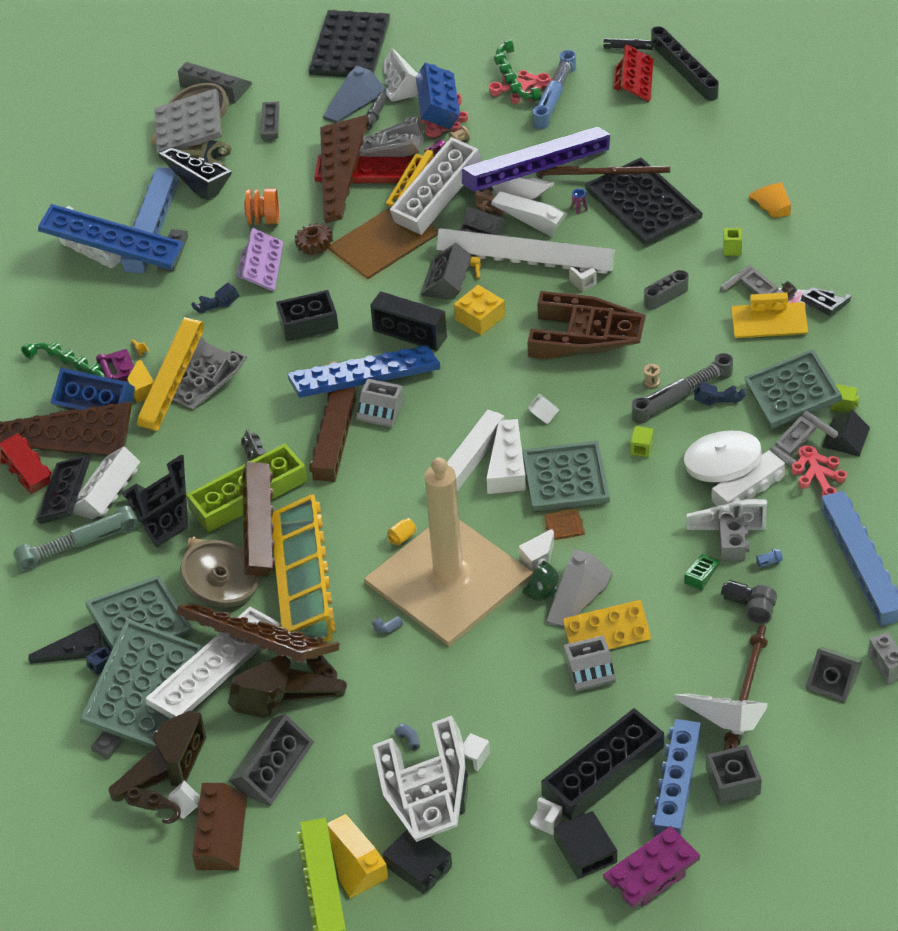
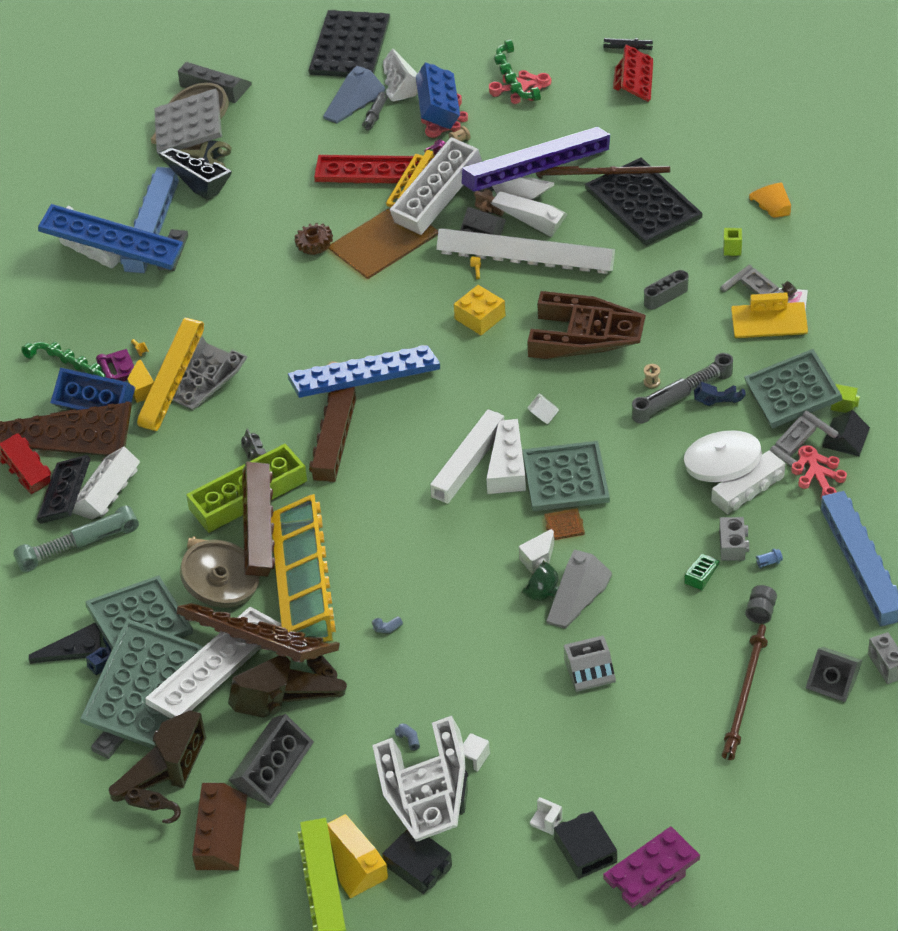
(162, 504): black wedge -> none
(185, 797): white panel -> none
(223, 297): dark blue piece -> none
(260, 260): lavender bracket -> none
(264, 206): orange wheel -> none
(270, 120): dark grey plate -> none
(307, 315): black brick -> none
(339, 160): reddish brown wing -> none
(380, 403): light grey slope -> none
(395, 141): light grey wedge -> none
(401, 531): yellow brick -> none
(408, 320): black brick -> none
(446, 273): dark grey slope -> none
(449, 571): tan piece -> none
(554, 89): medium blue piece -> none
(578, 196): flat silver piece -> none
(584, 279): white panel -> none
(603, 763): black brick -> none
(618, 624): yellow bracket -> none
(642, 441): lime brick -> none
(679, 765): medium blue brick -> none
(684, 63): black beam -> none
(728, 714): white wedge -> none
(733, 774): dark grey brick -> none
(736, 592): black brick -> none
(752, 510): white wedge -> none
(824, 300): black wing -> none

